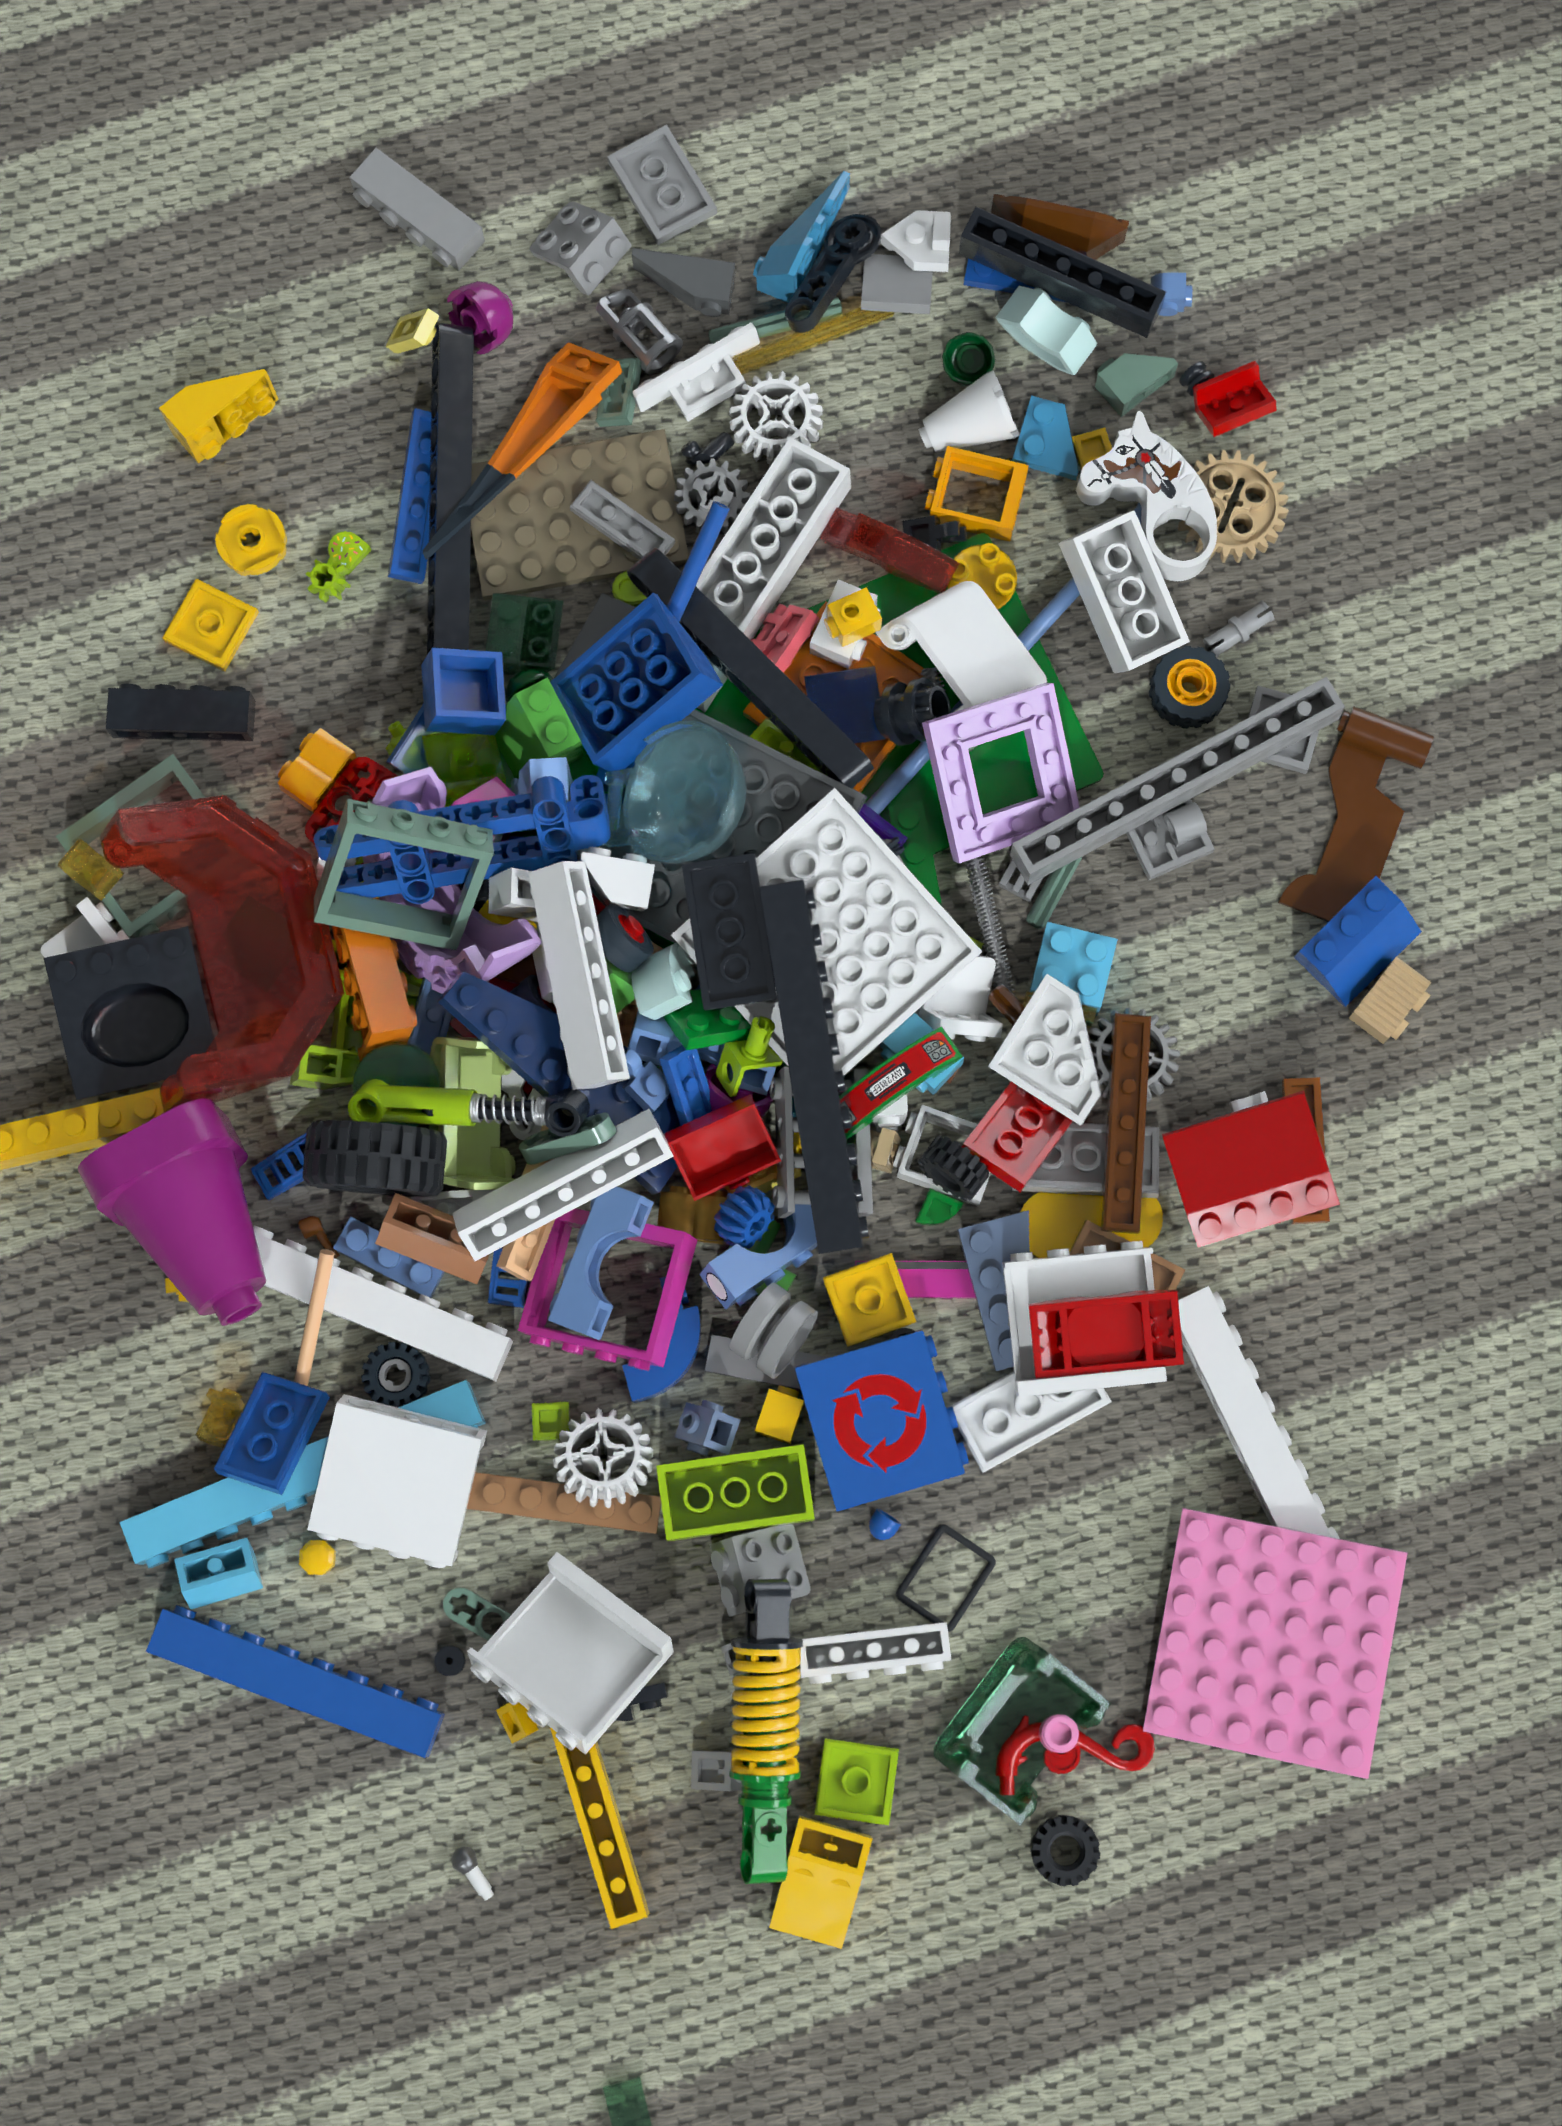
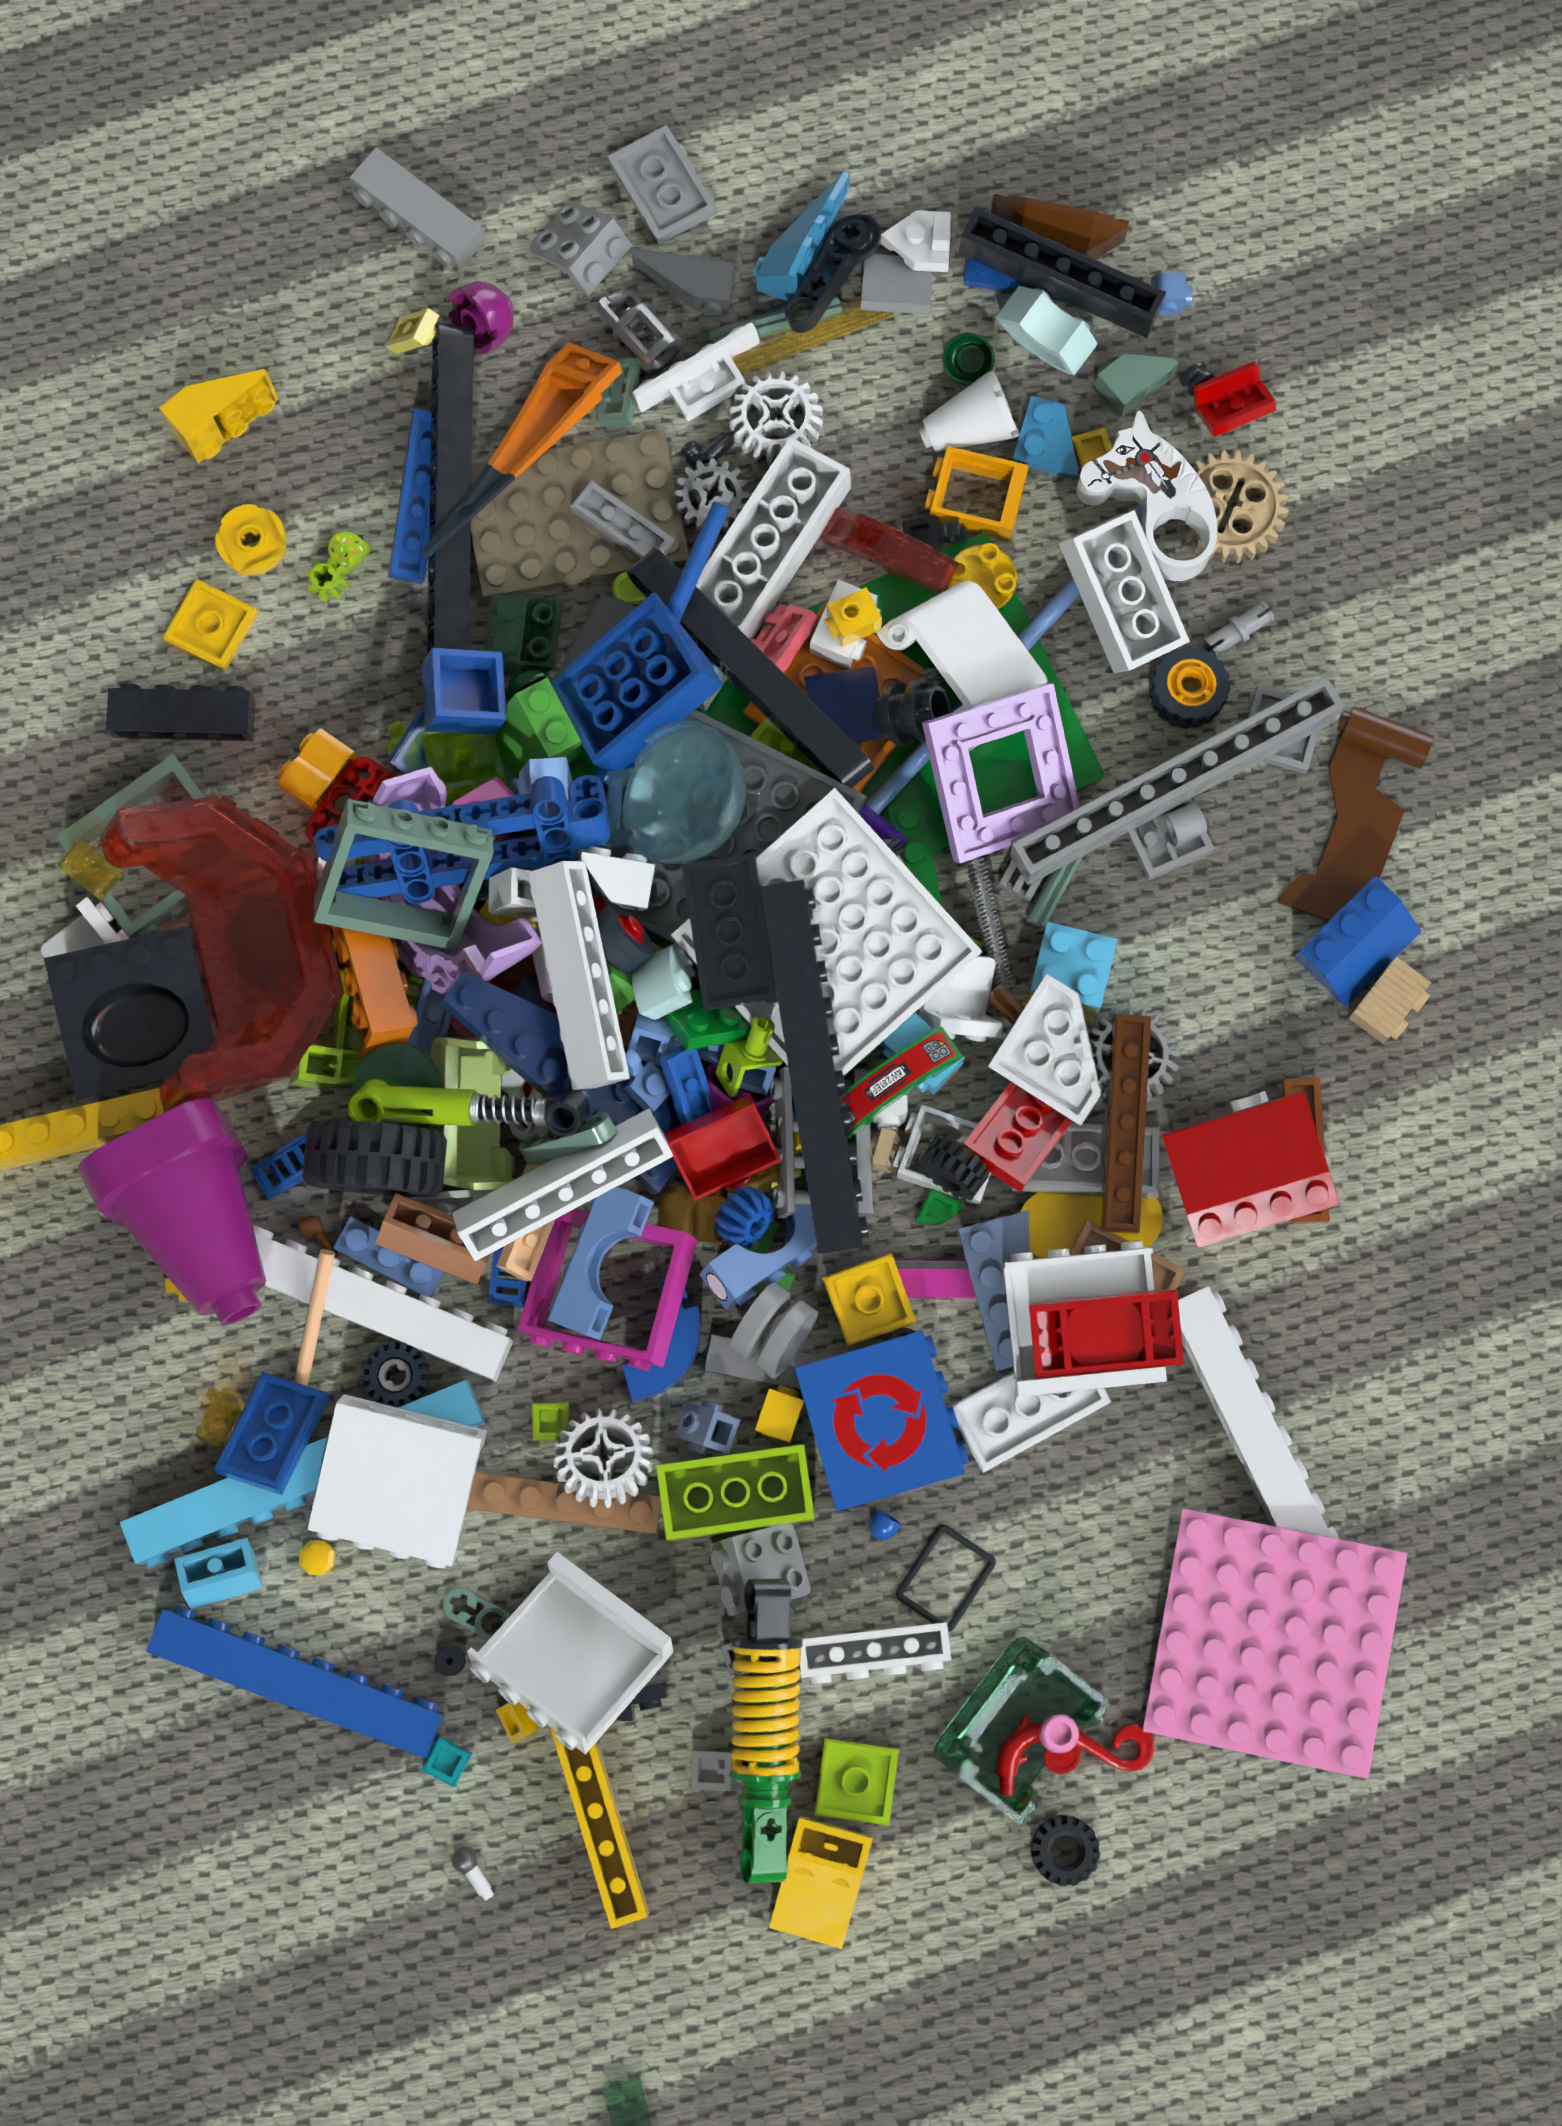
(447, 1761): none -> teal tile

